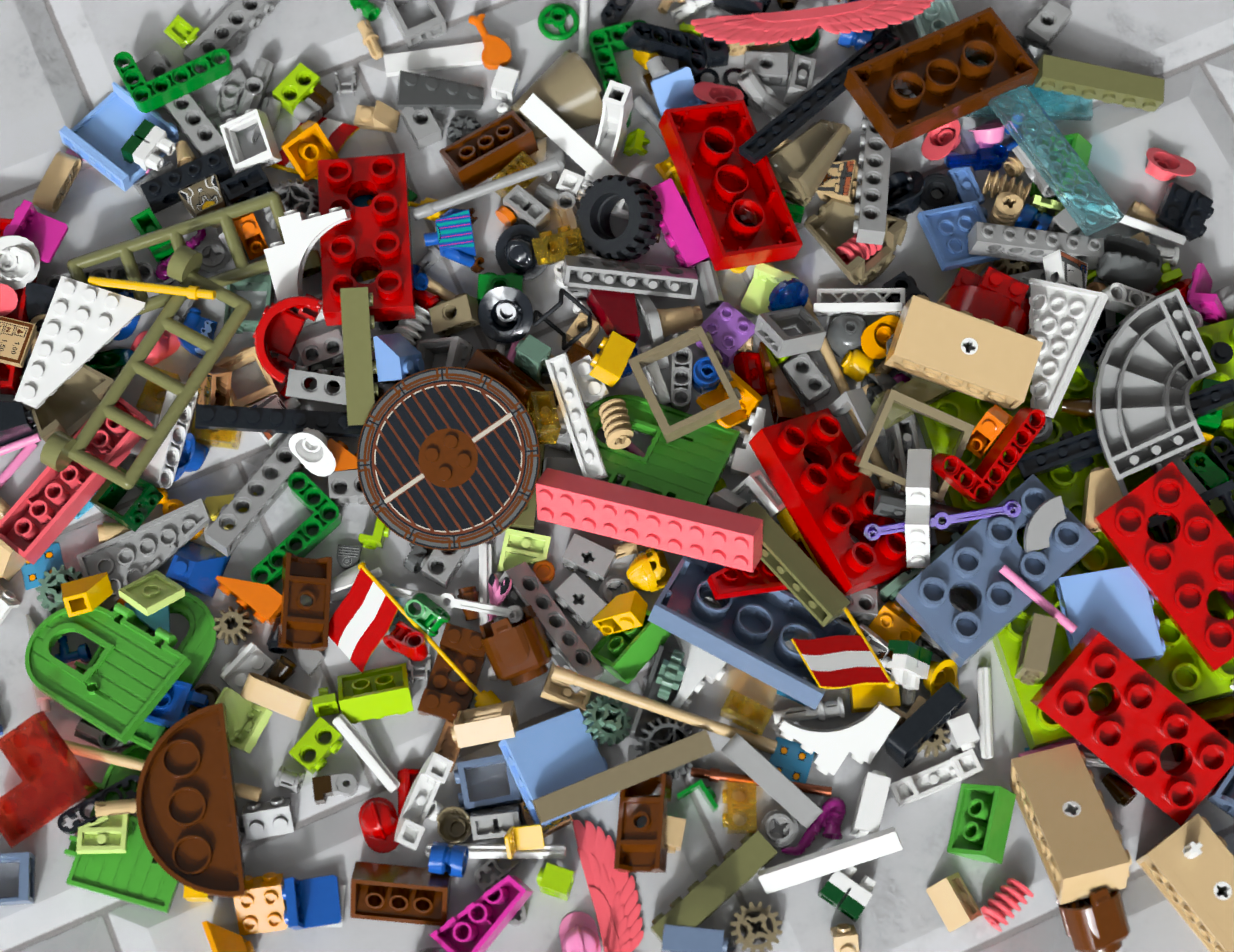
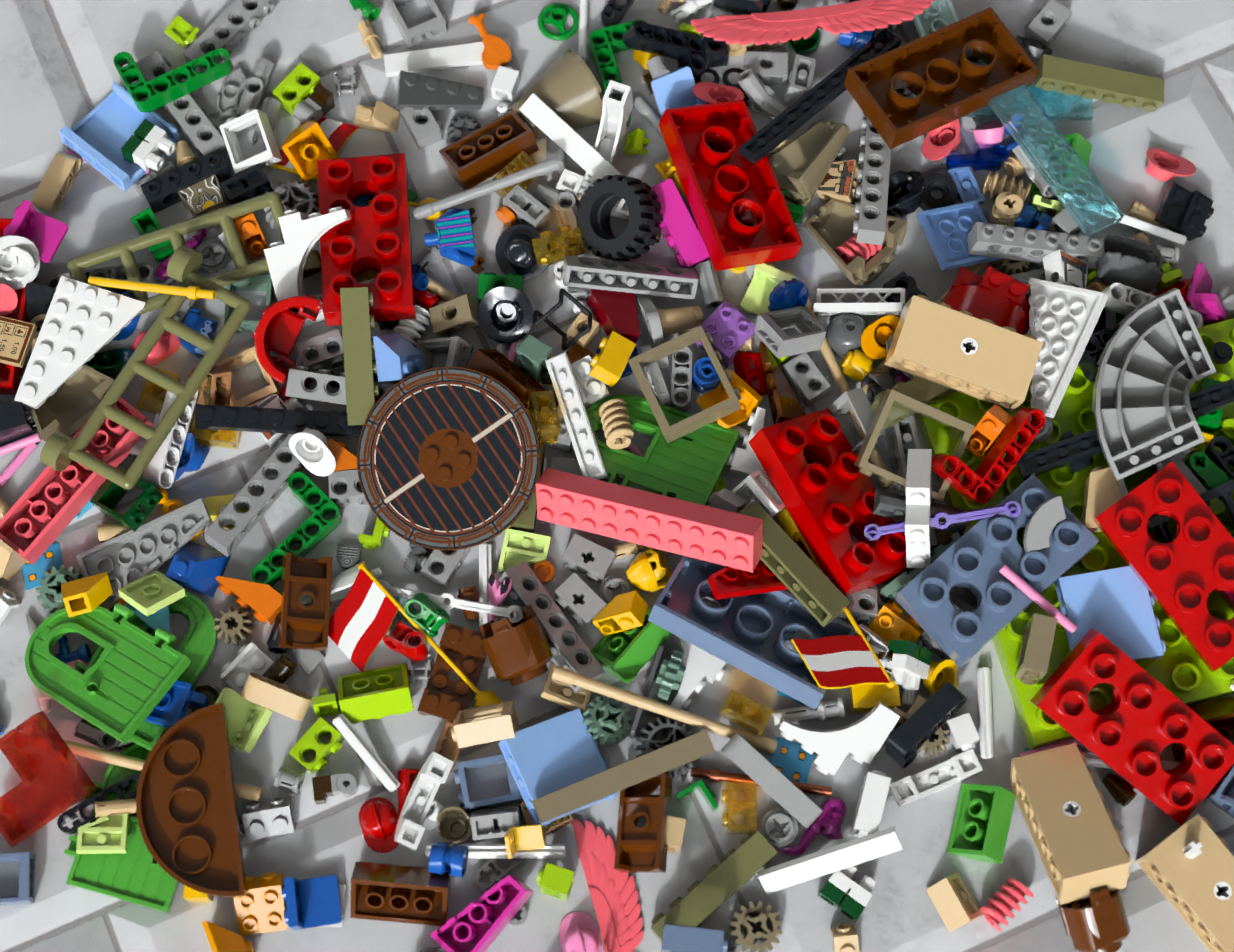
(1078, 406): dark brown cone -> none

